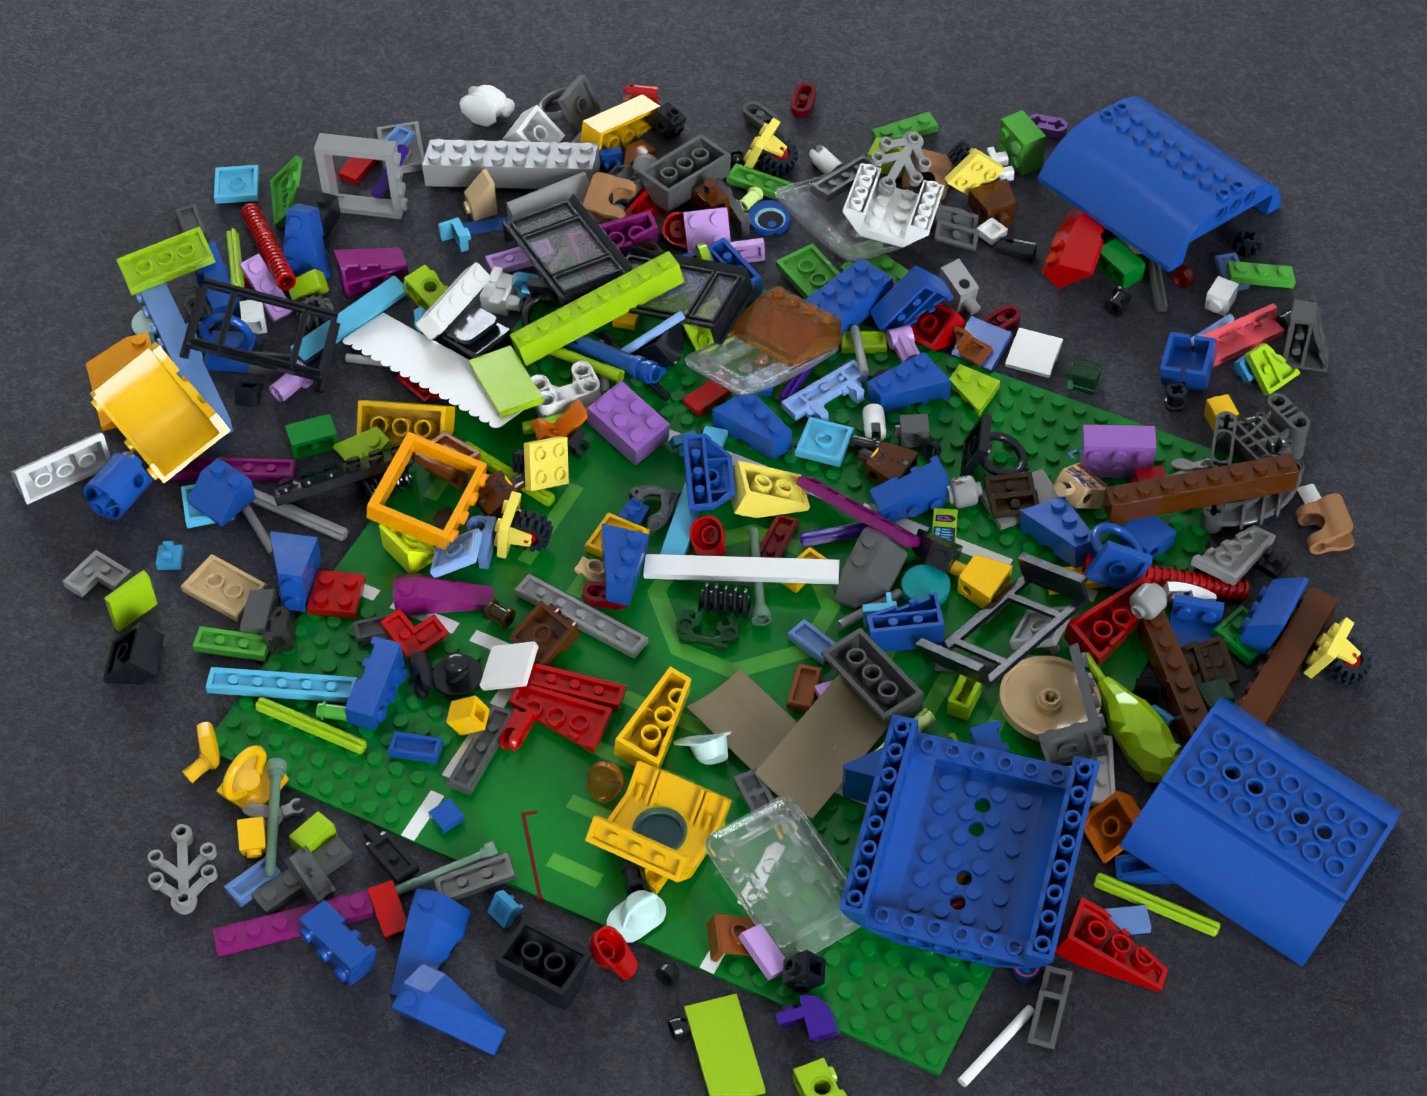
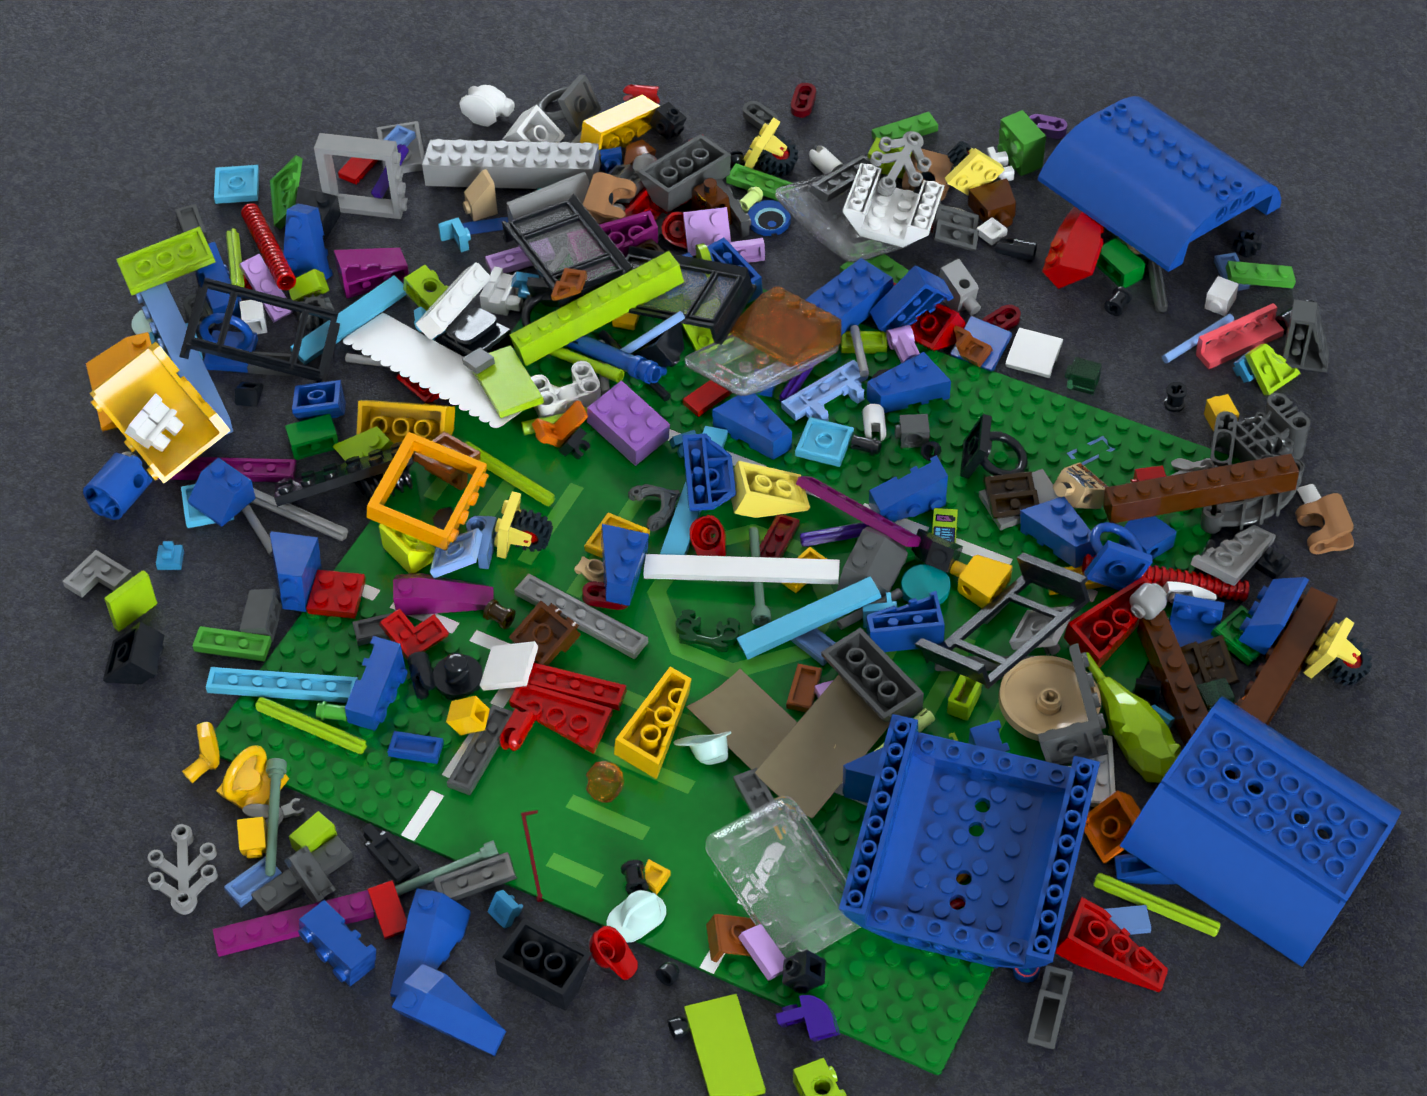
(61, 468): white slope -> none
(151, 422): none -> white hips
(222, 586): tan tile -> none
(282, 631): clear smoke leg -> none
(288, 384): lavender piece -> none
(318, 400): none -> blue slope
(446, 815): blue tile -> none
(478, 360): none -> tile
(496, 490): reddish brown torso -> none
(542, 463): light yellow plate -> none
(569, 284): none -> dark orange slope
(635, 511): blue tile -> none
(661, 822): yellow panel -> none
(724, 601): black piece -> none
(807, 270): bright green plate -> none
(809, 617): none -> medium azure tile
(887, 462): reddish brown torso -> none
(964, 491): light grey head -> none
(974, 387): lime wing -> none
(996, 1046): white bar -> none
(1117, 449): medium lavender brick -> none
(1183, 276): clear red tile -> none
(1186, 366): blue piece -> none

